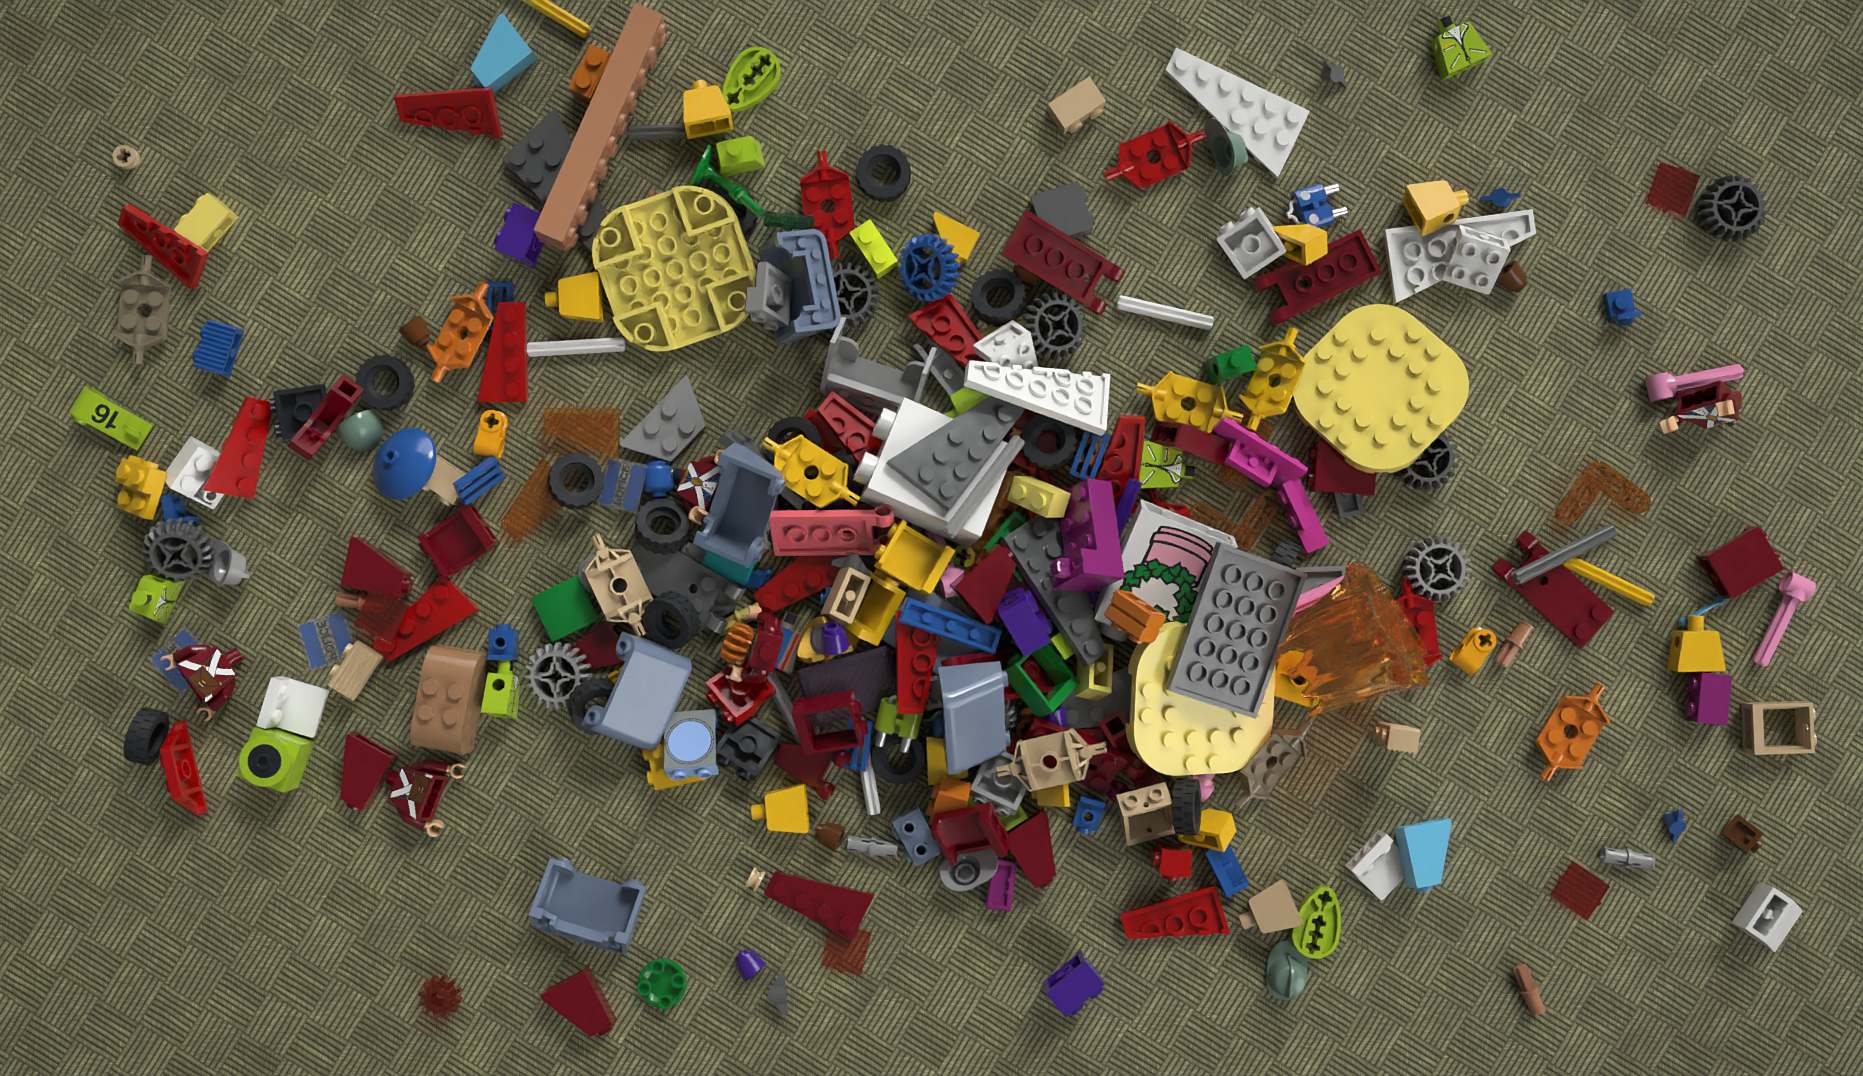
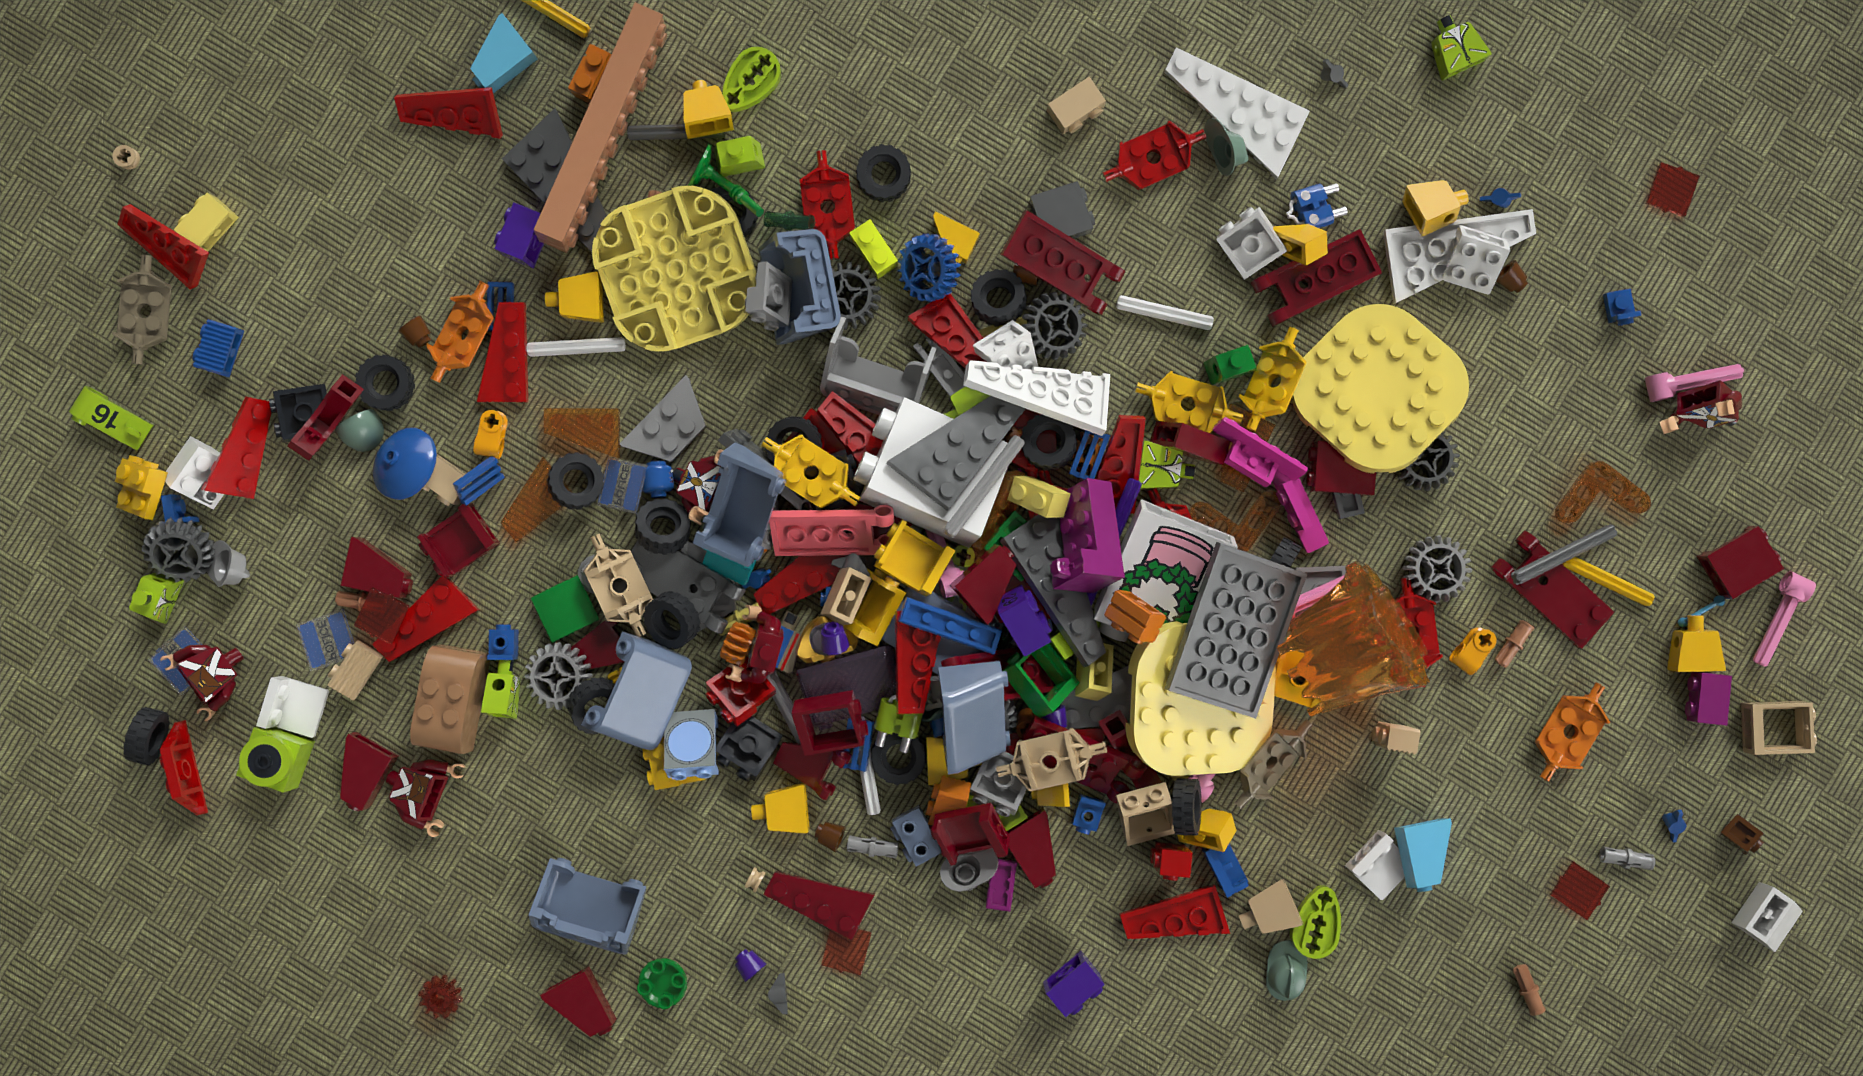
(1743, 199): dark grey gear -> none

